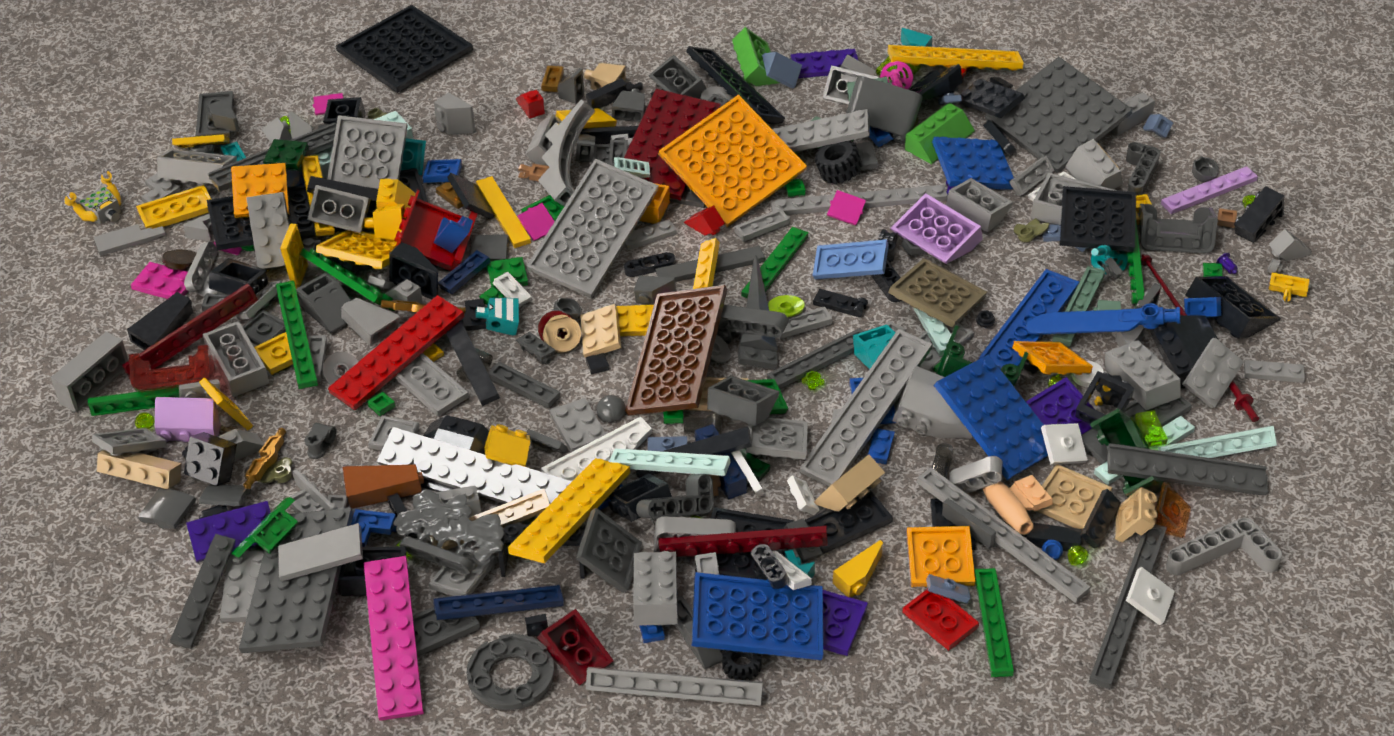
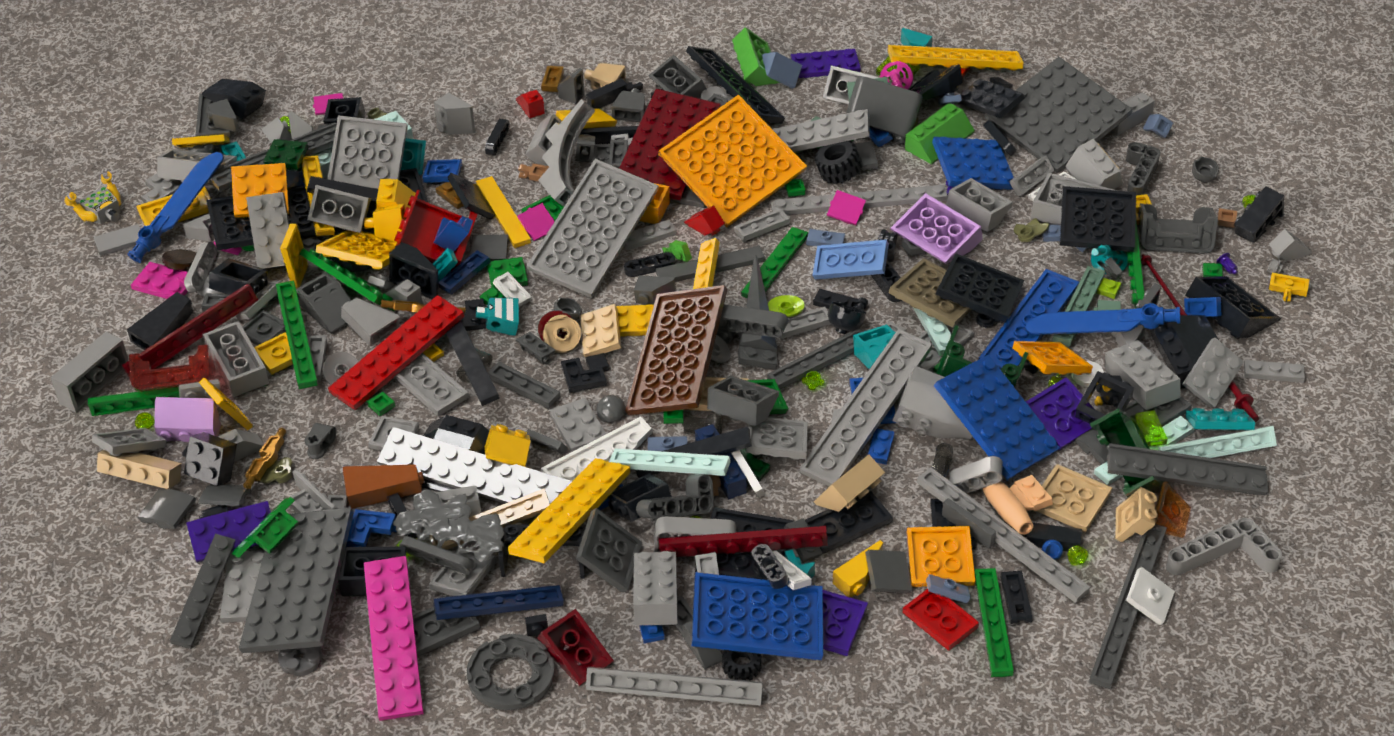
(150, 235): none -> blue piece
(242, 95): none -> black slope
(298, 666): none -> flat silver plate
(320, 552): light grey tile -> none
(404, 48): black plate -> none
(445, 263): none -> teal plate
(497, 136): none -> black beam
(581, 380): none -> black plate
(628, 165): light aqua slope -> none
(680, 250): none -> bright green plate
(803, 495): white plate -> none
(820, 237): none -> sand blue plate
(845, 317): none -> black cylinder
(853, 64): light grey tile -> none
(888, 571): none -> dark grey tile
(980, 287): none -> black plate
(1016, 596): none -> black plate
(1064, 444): white plate -> none
(1100, 518): black plate -> none
(1108, 288): none -> lime plate
(1208, 190): lavender plate -> none
(1220, 419): none -> teal plate

